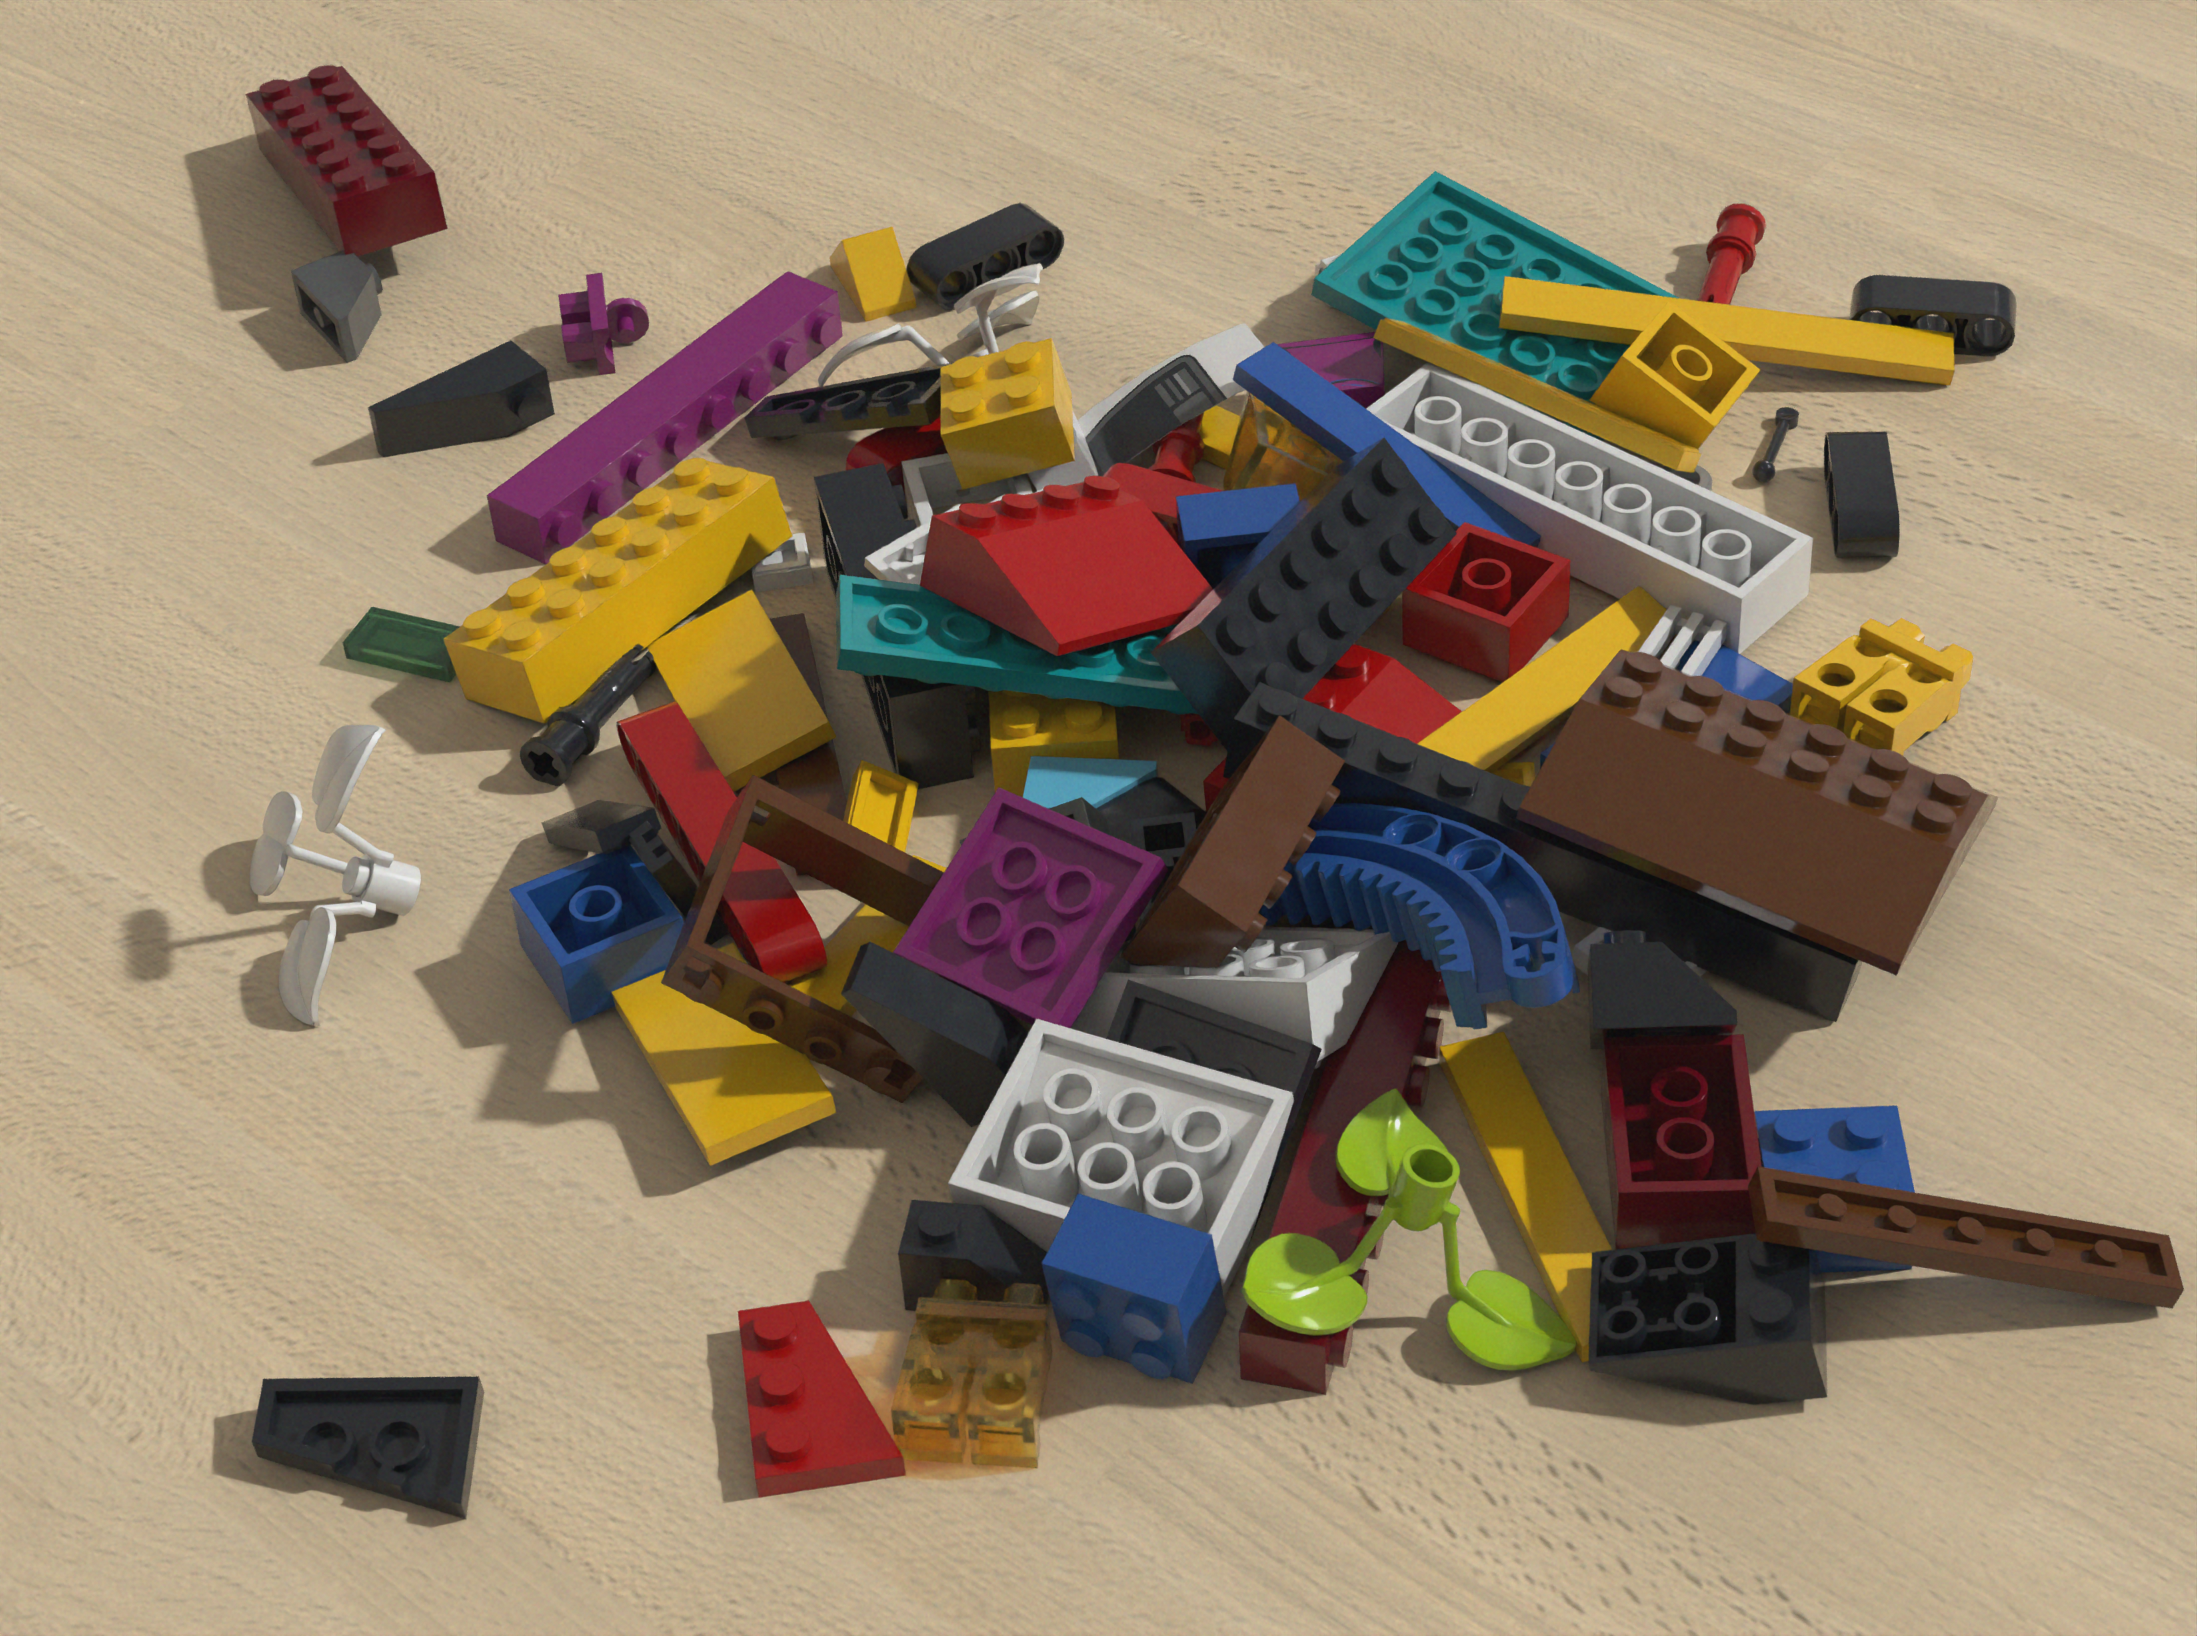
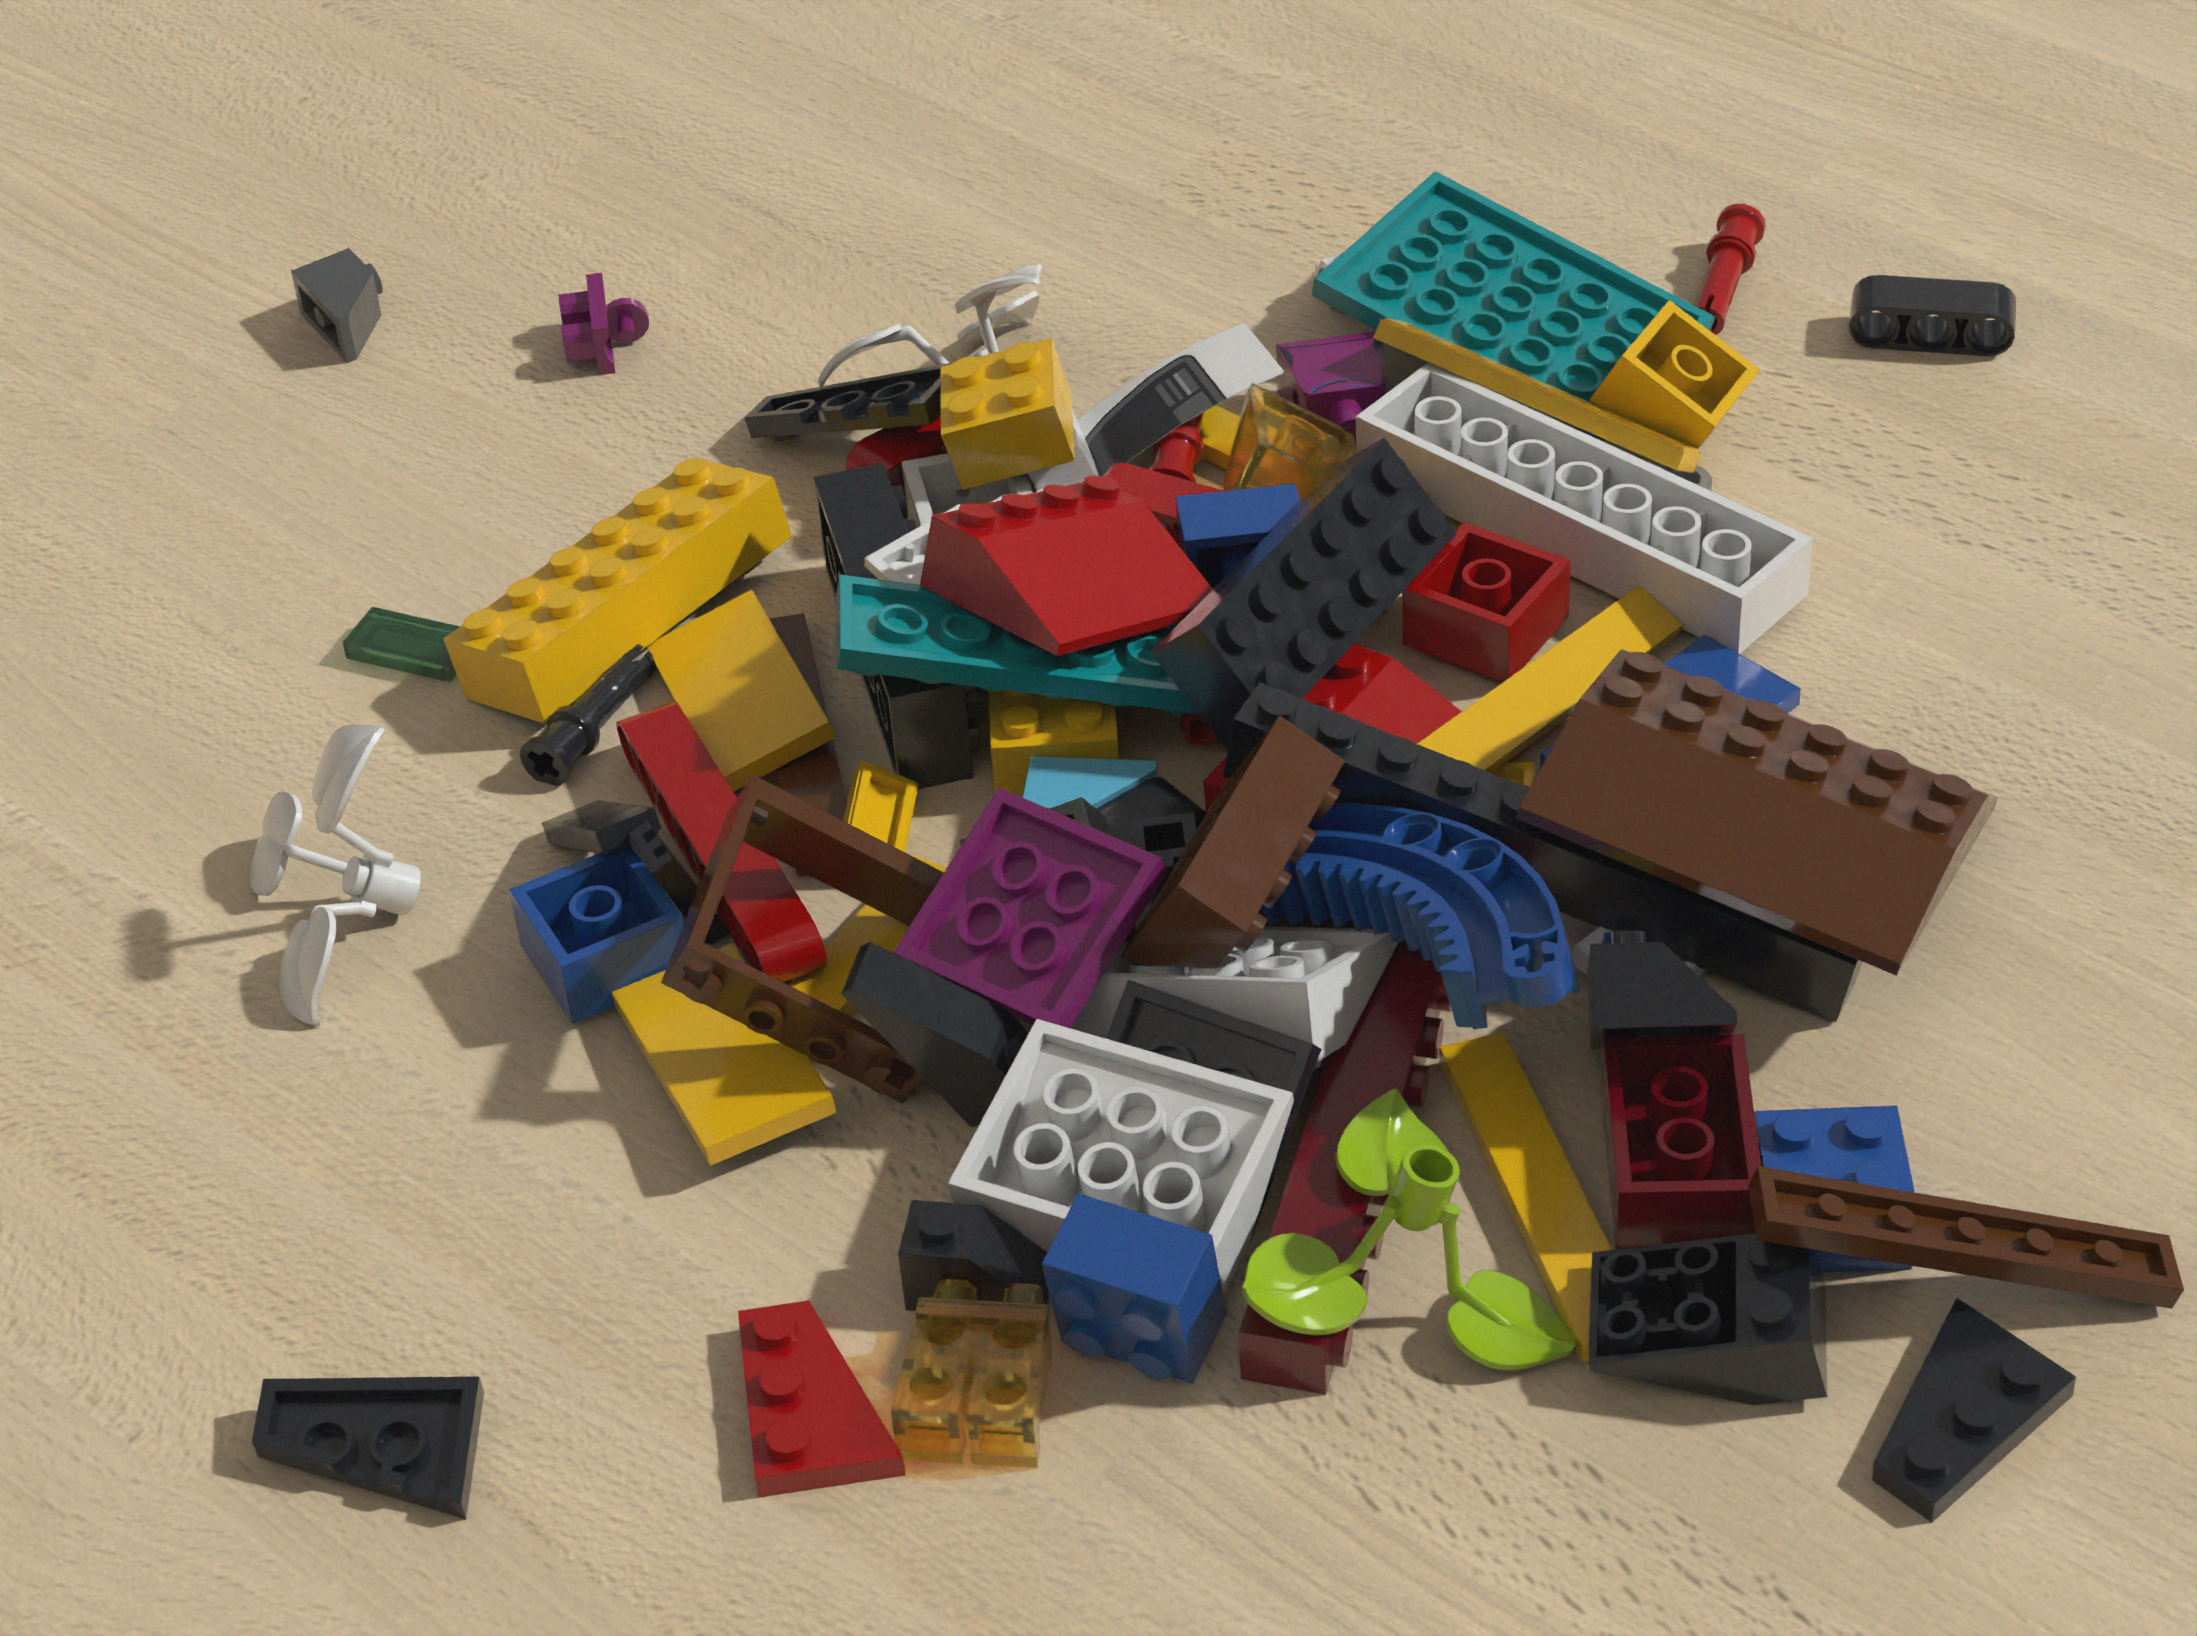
(346, 161): dark red brick -> none
(465, 404): black slope -> none
(664, 417): magenta brick -> none
(784, 567): white tile -> none
(874, 274): yellow slope -> none
(982, 252): black beam -> none
(1349, 428): blue tile -> none
(1687, 630): white tile -> none
(1750, 331): yellow tile -> none
(1785, 419): black hinge -> none
(1861, 494): black beam -> none
(1883, 686): yellow hips -> none
(1966, 1411): none -> black wing

